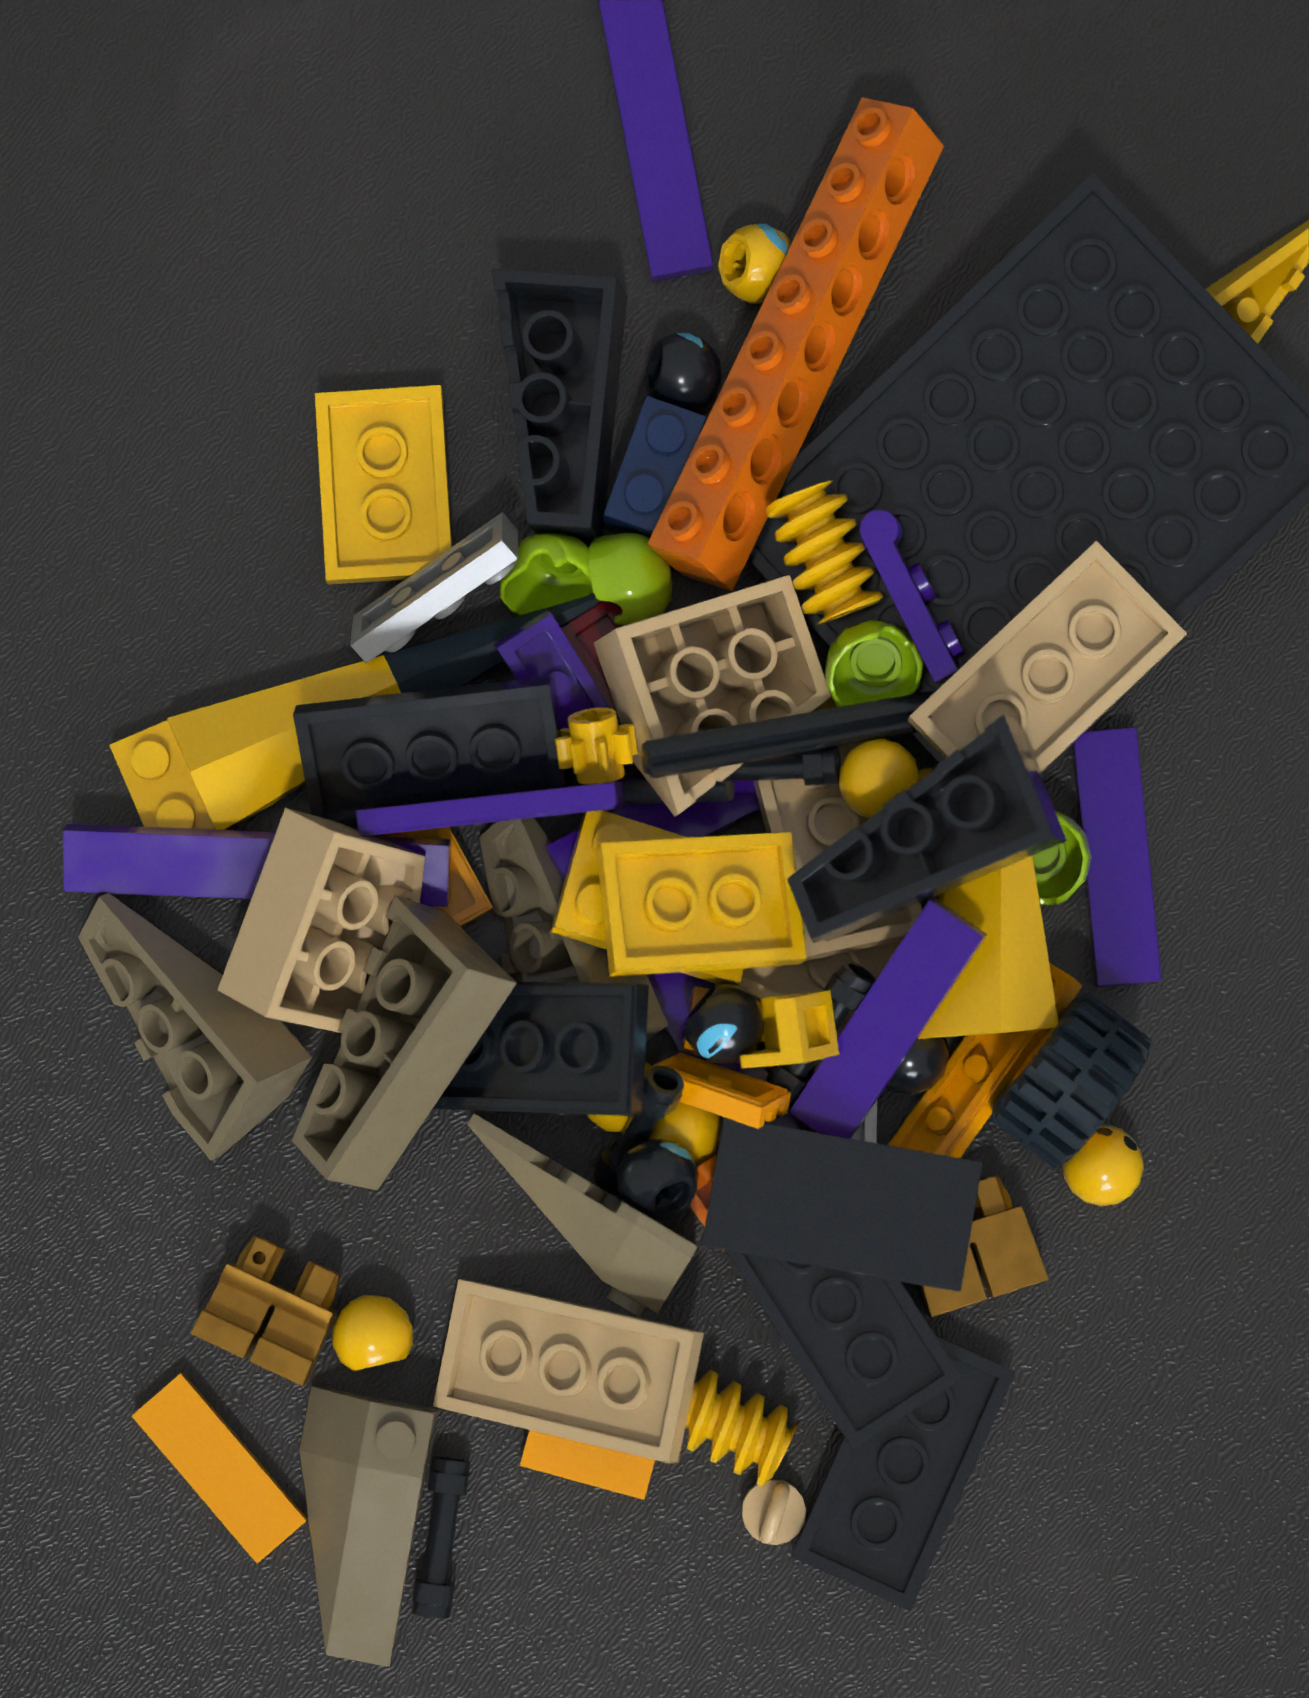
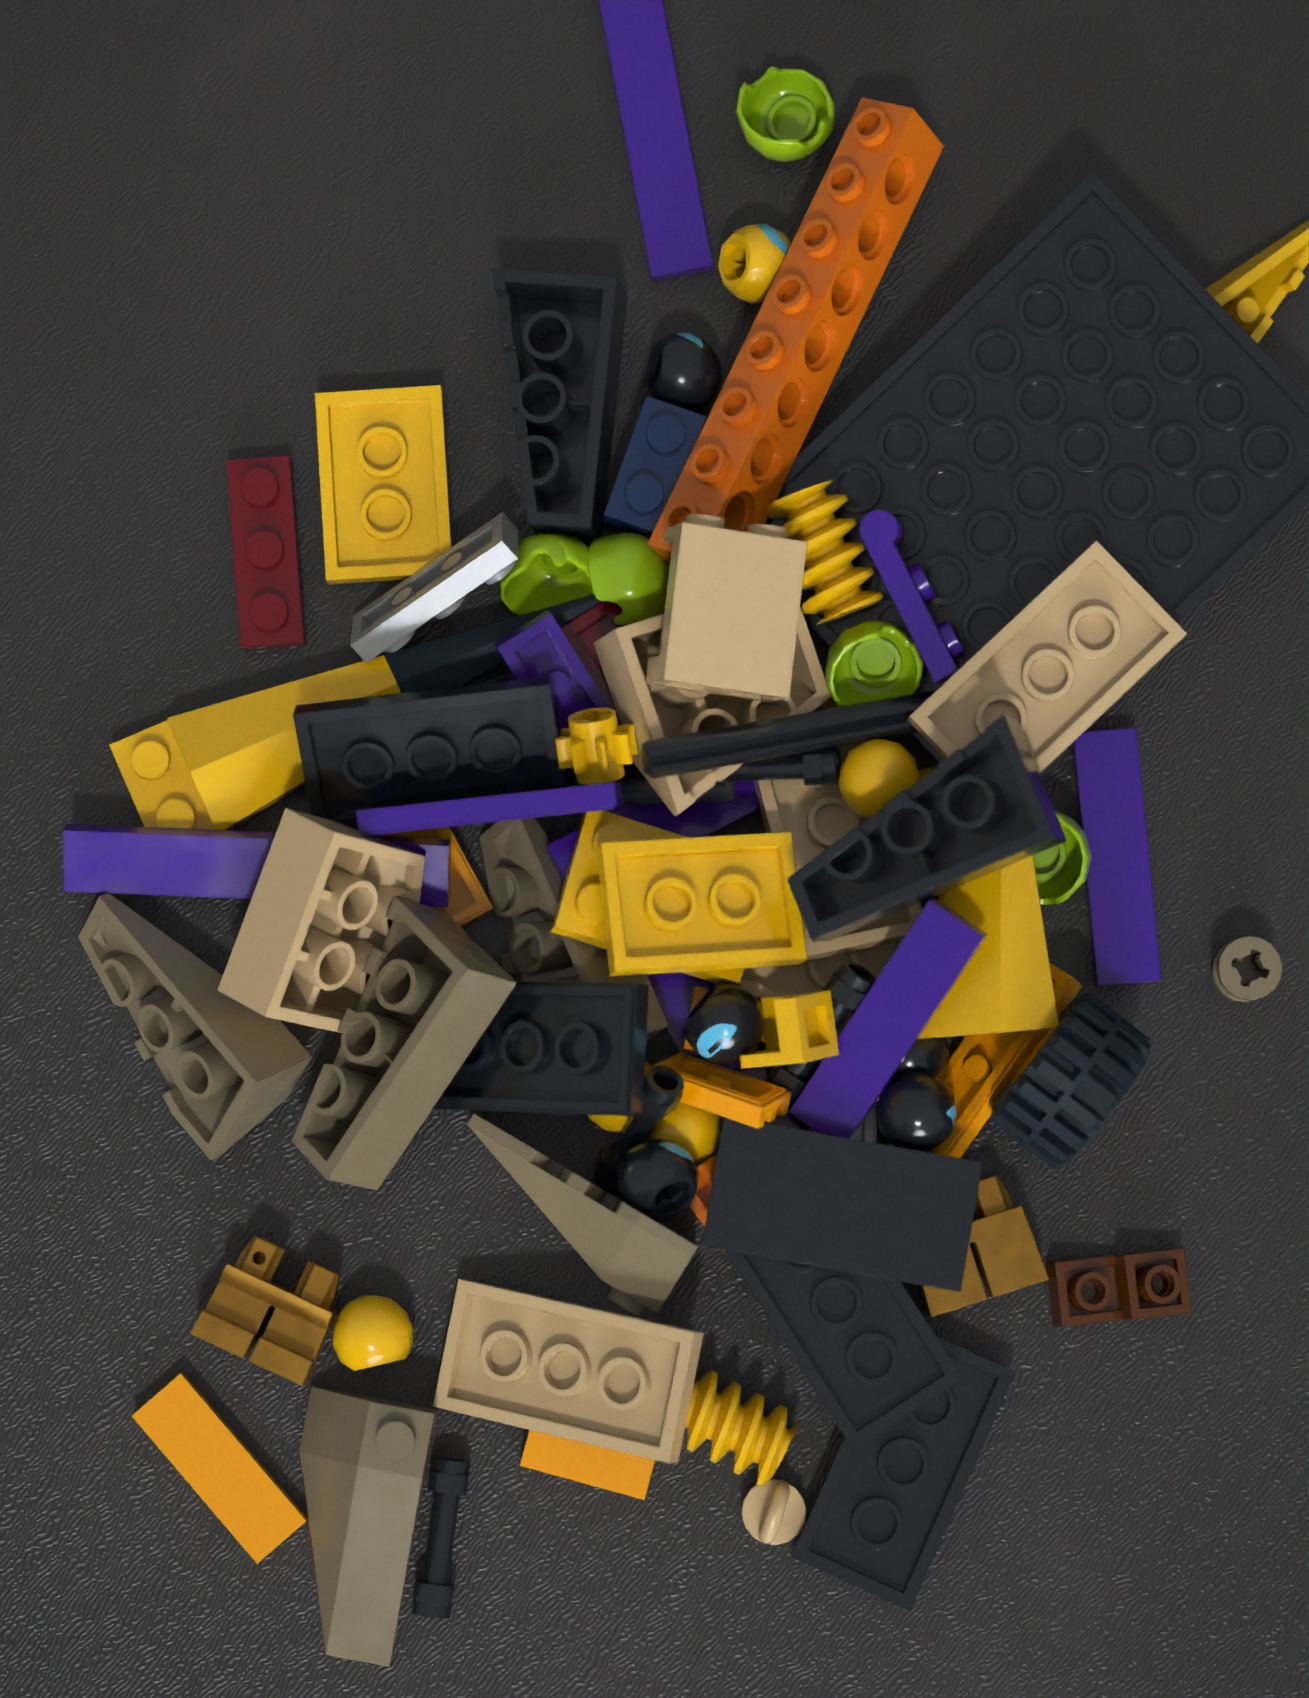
(266, 553): none -> dark red plate
(730, 610): none -> tan panel
(785, 114): none -> lime hair
(916, 1112): none -> black piece
(1105, 1167): yellow piece -> none
(1119, 1287): none -> reddish brown slope
(1231, 976): none -> dark tan wheel

